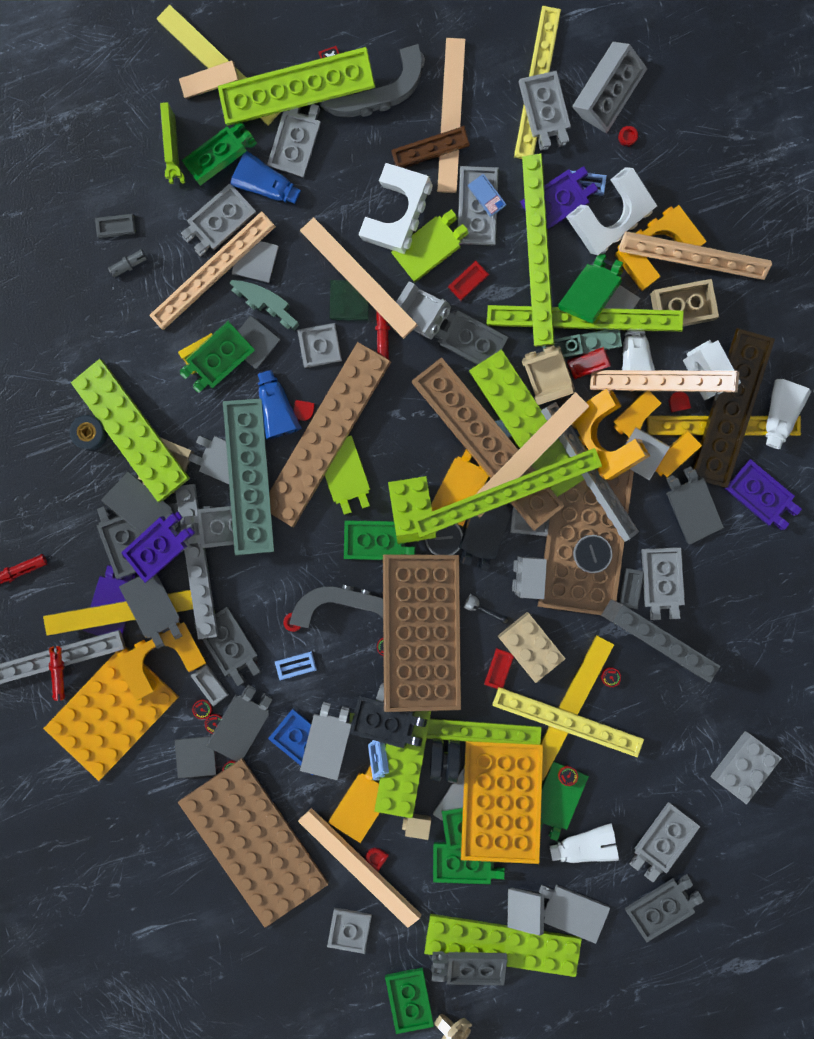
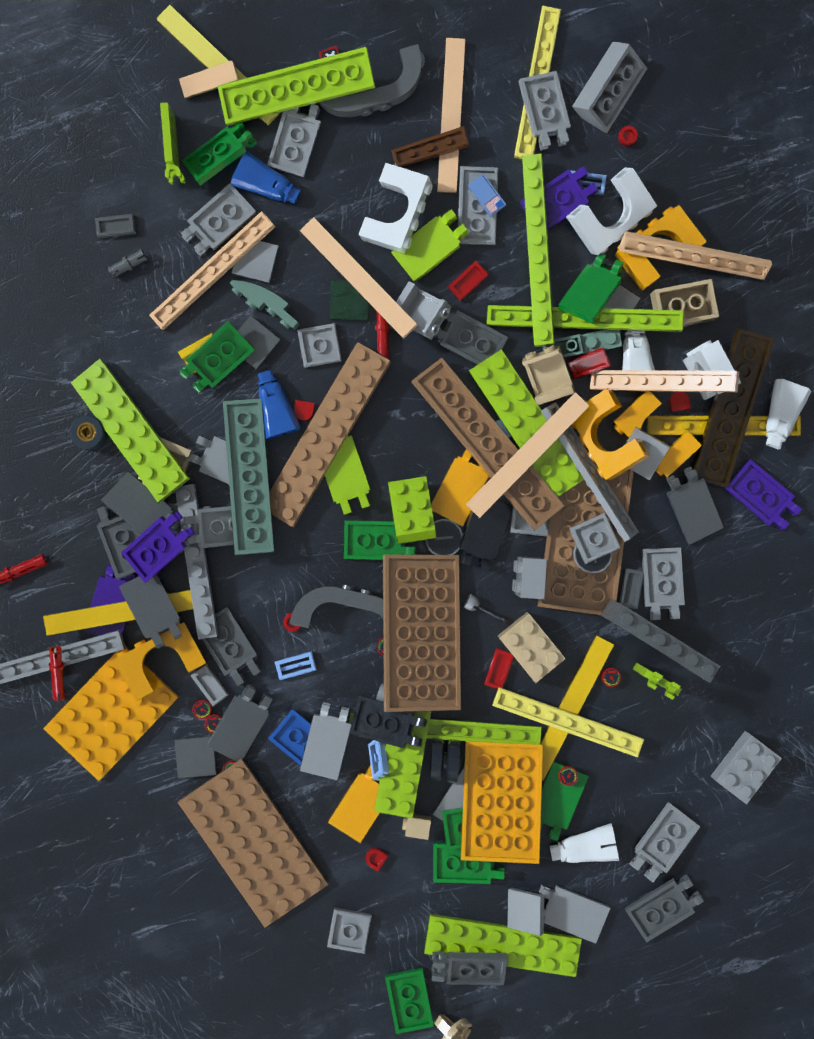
(359, 868): light nougat tile -> none
(507, 492): lime plate -> none
(594, 538): none -> light grey tile
(656, 678): none -> lime tile

